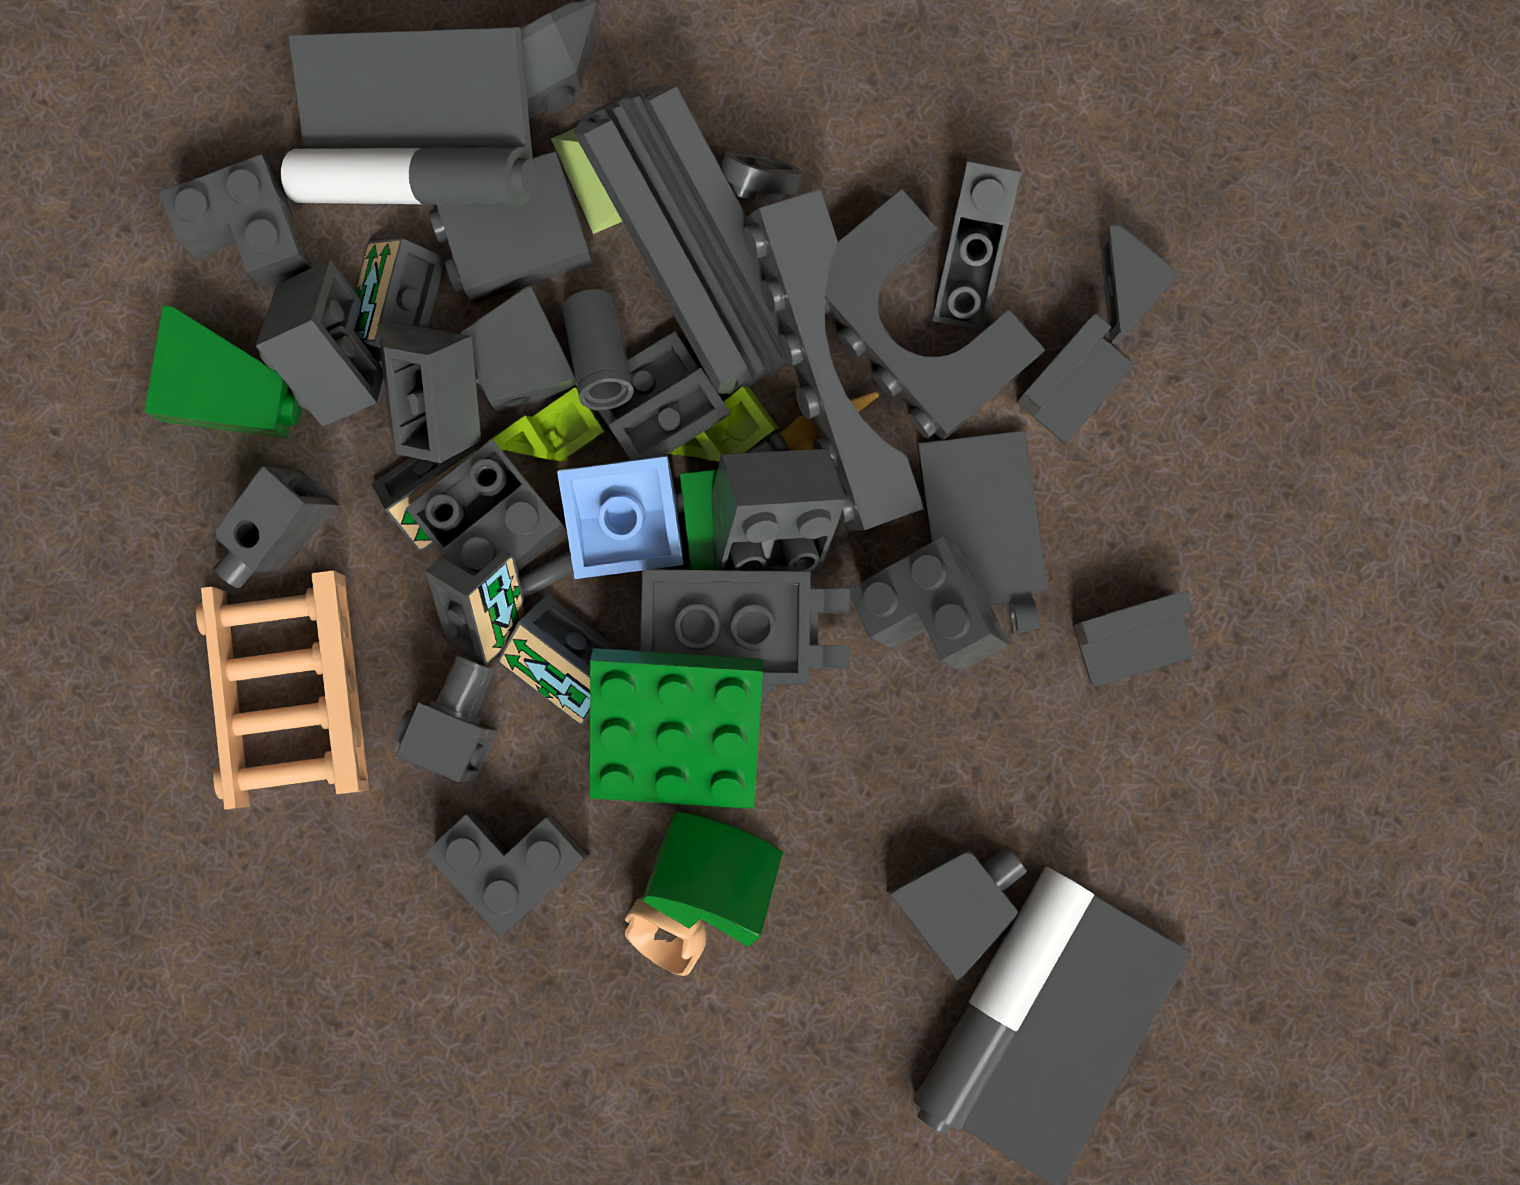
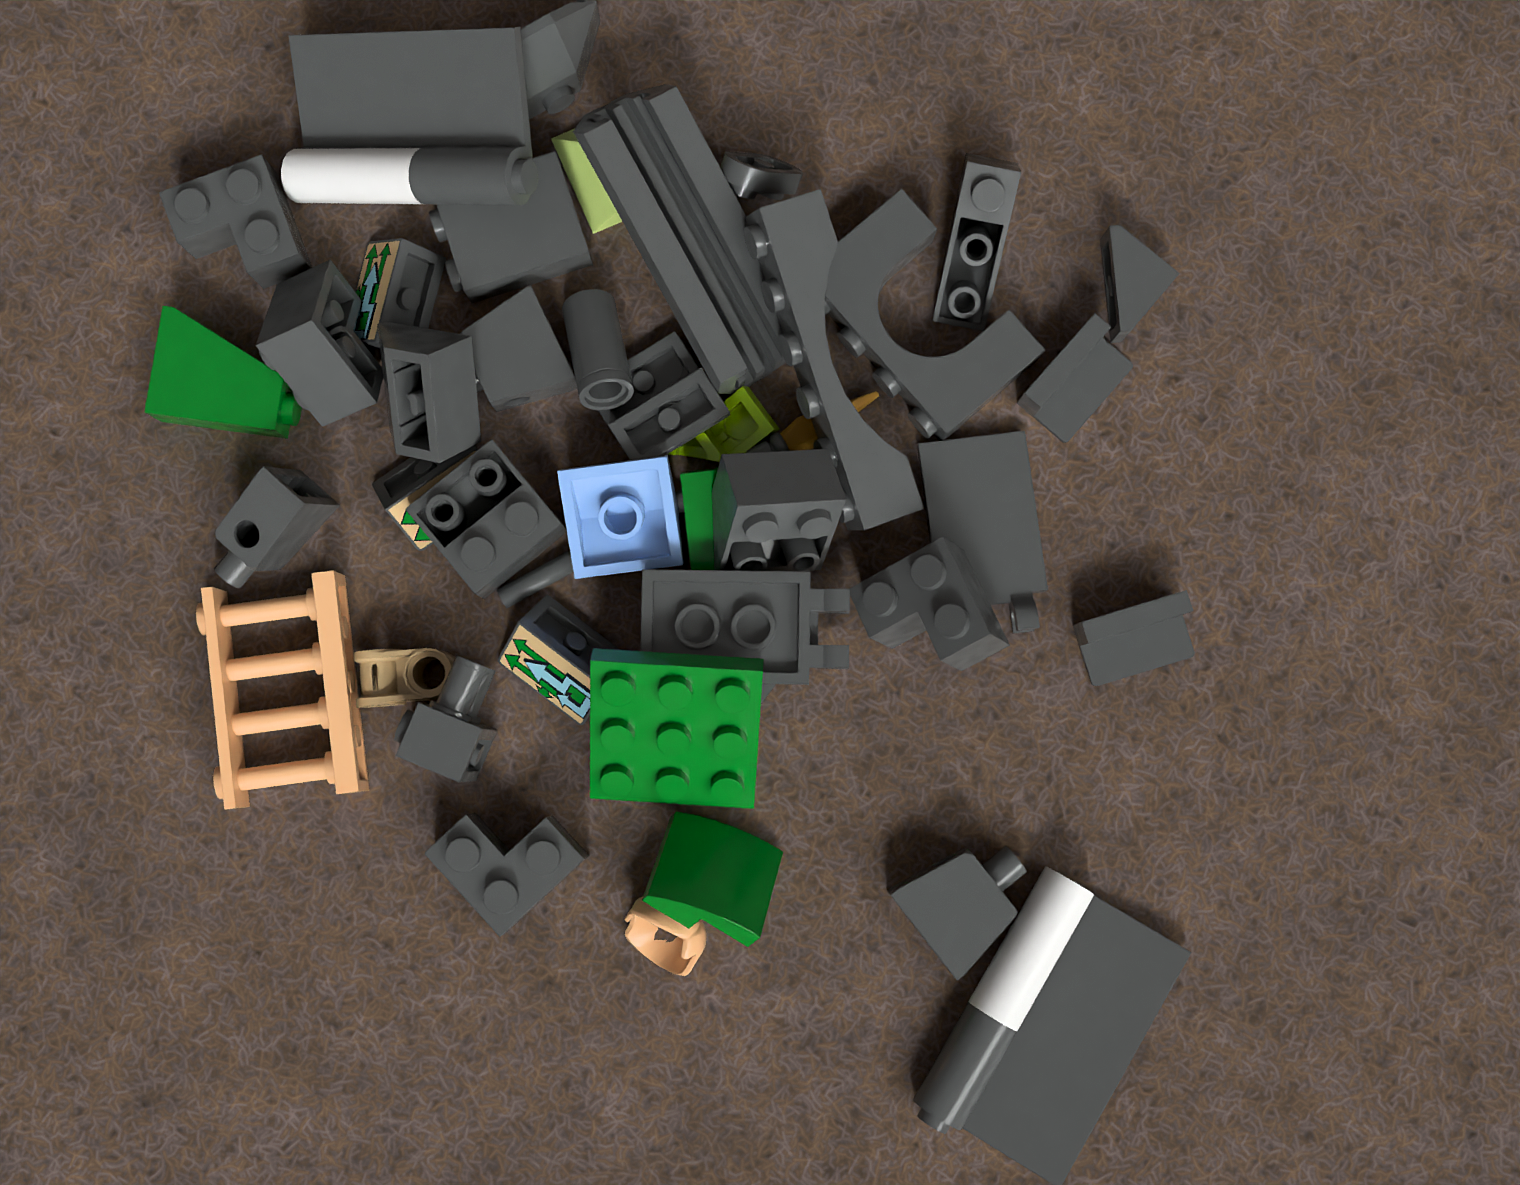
(396, 676): none -> tan piece
(478, 609): panel -> none
(555, 431): lime slope -> none

